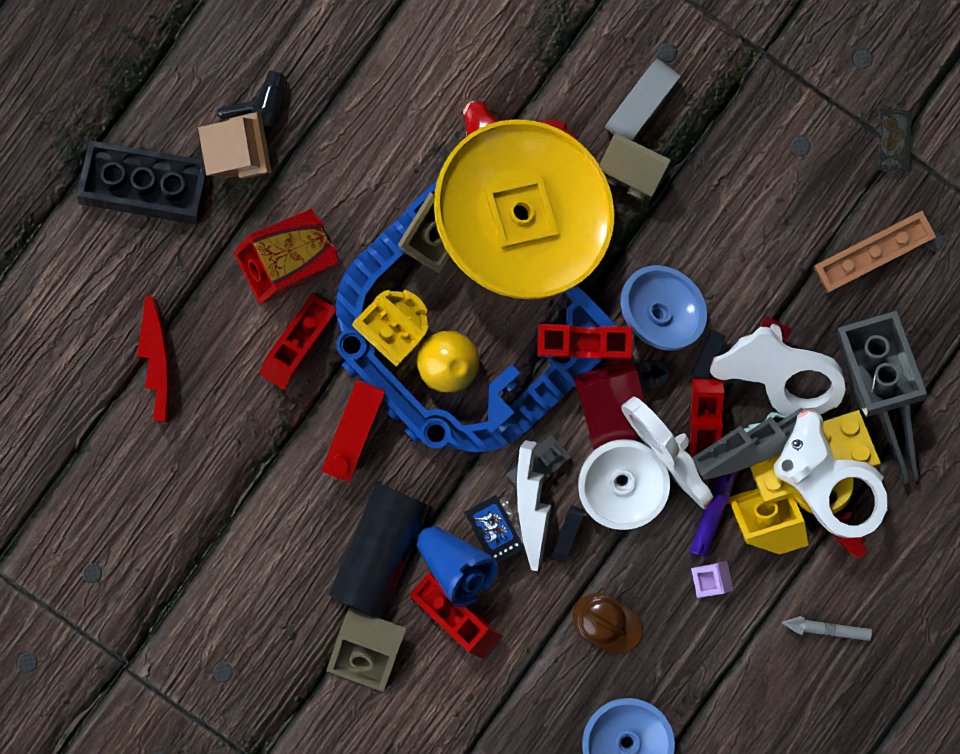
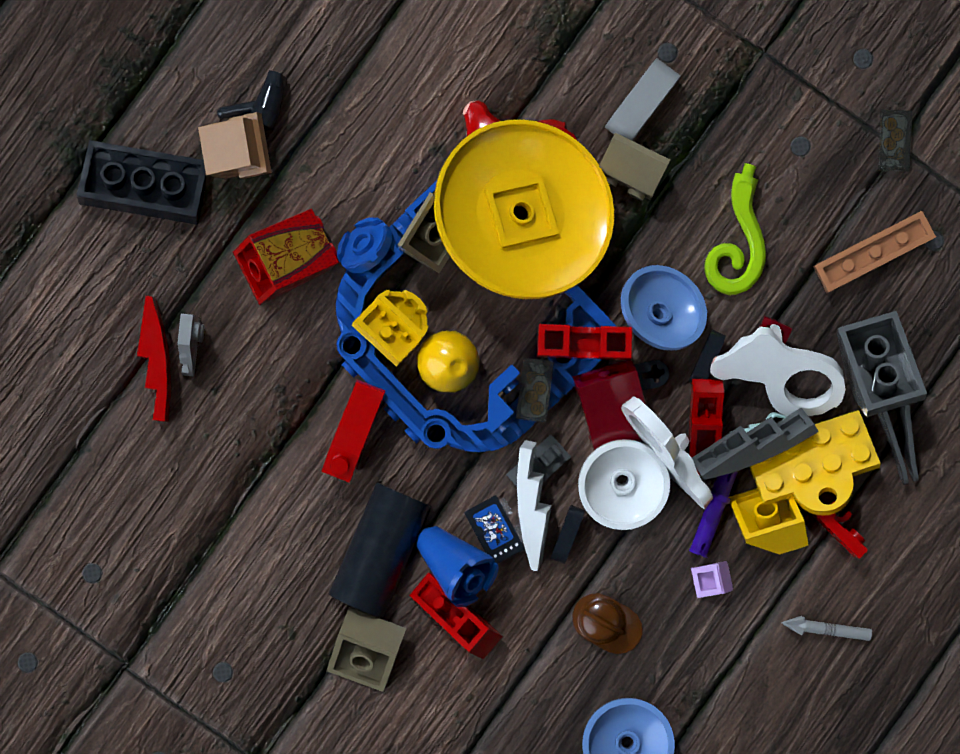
(190, 333): none -> light grey wing
(297, 341): red slope -> none
(364, 245): none -> blue tile
(534, 390): none -> clear smoke tile
(742, 202): none -> lime plant
(814, 472): white animal -> none

